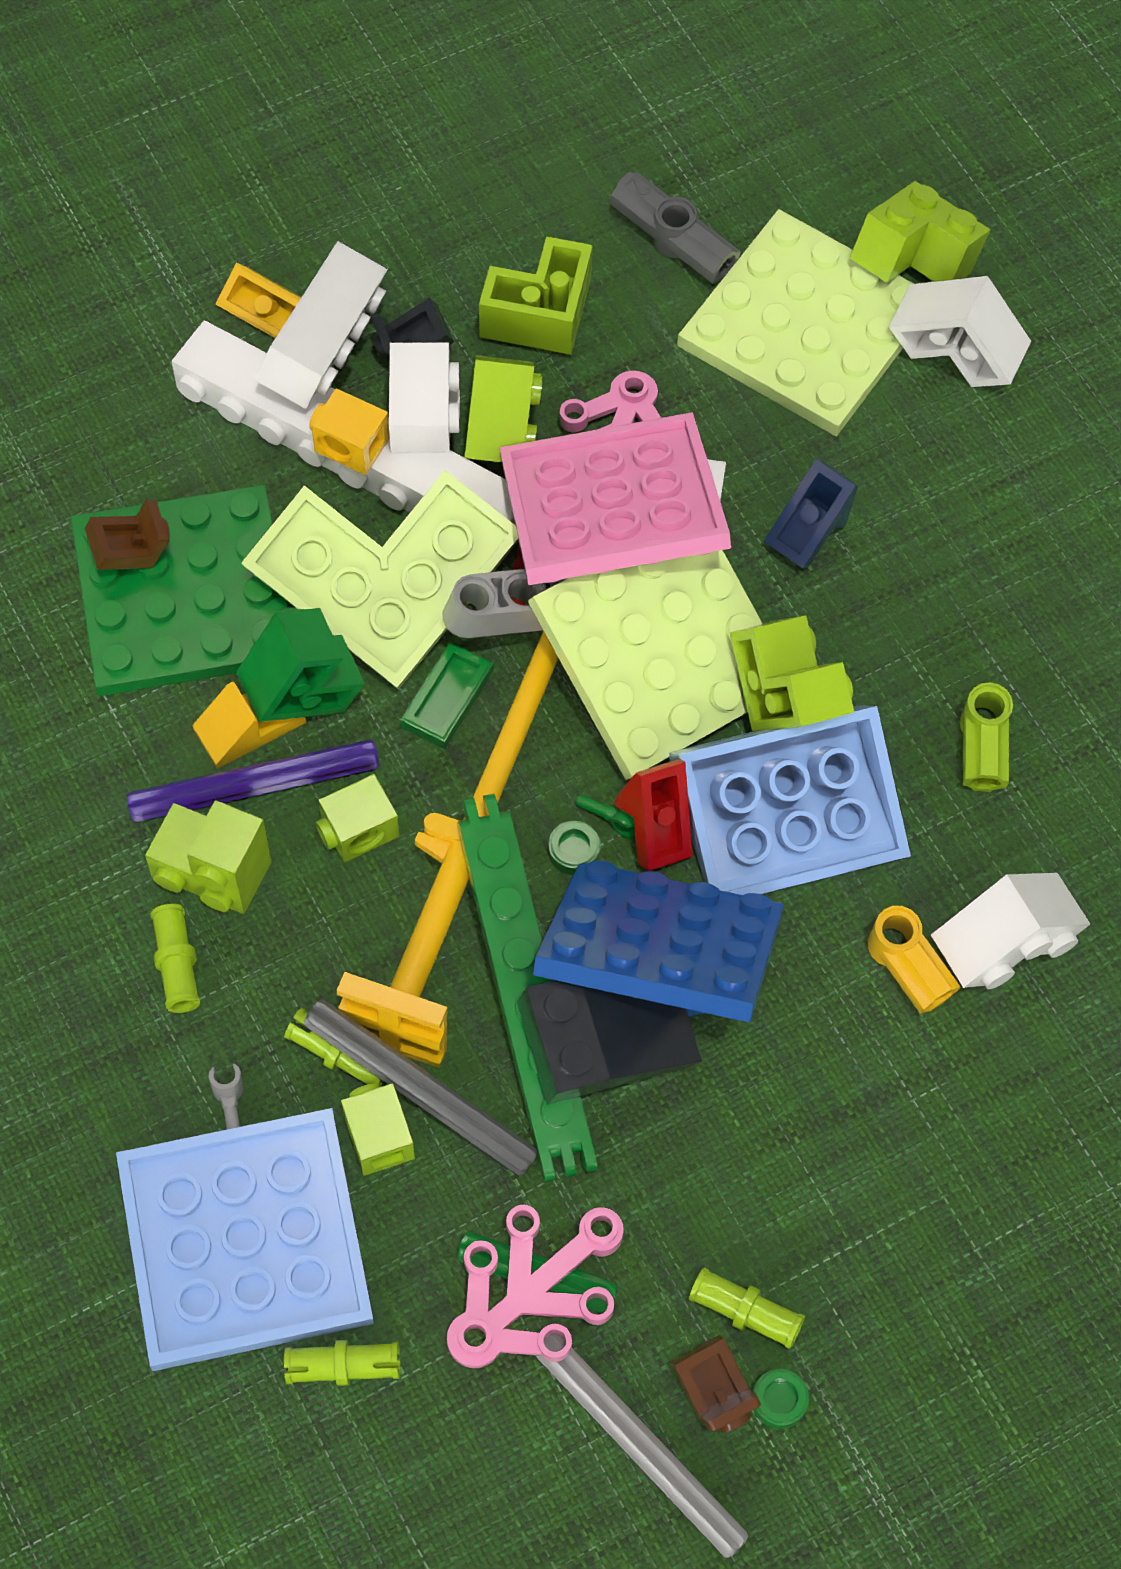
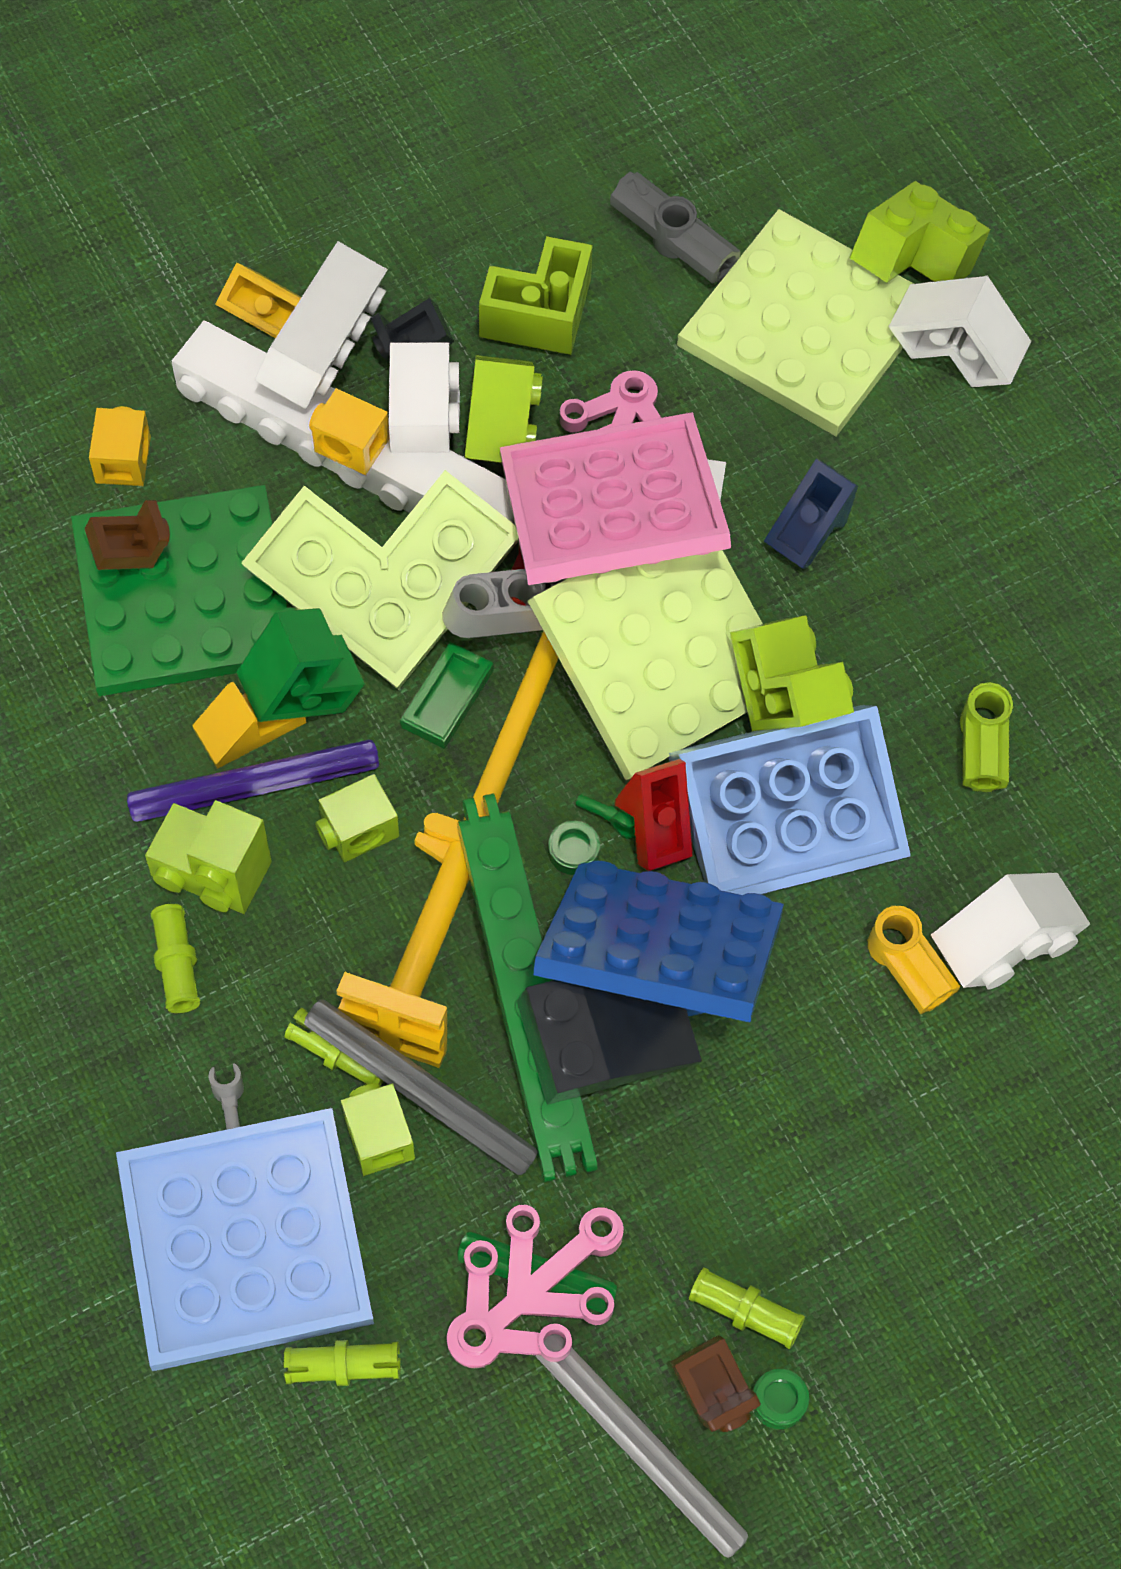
(120, 446): none -> yellow brick

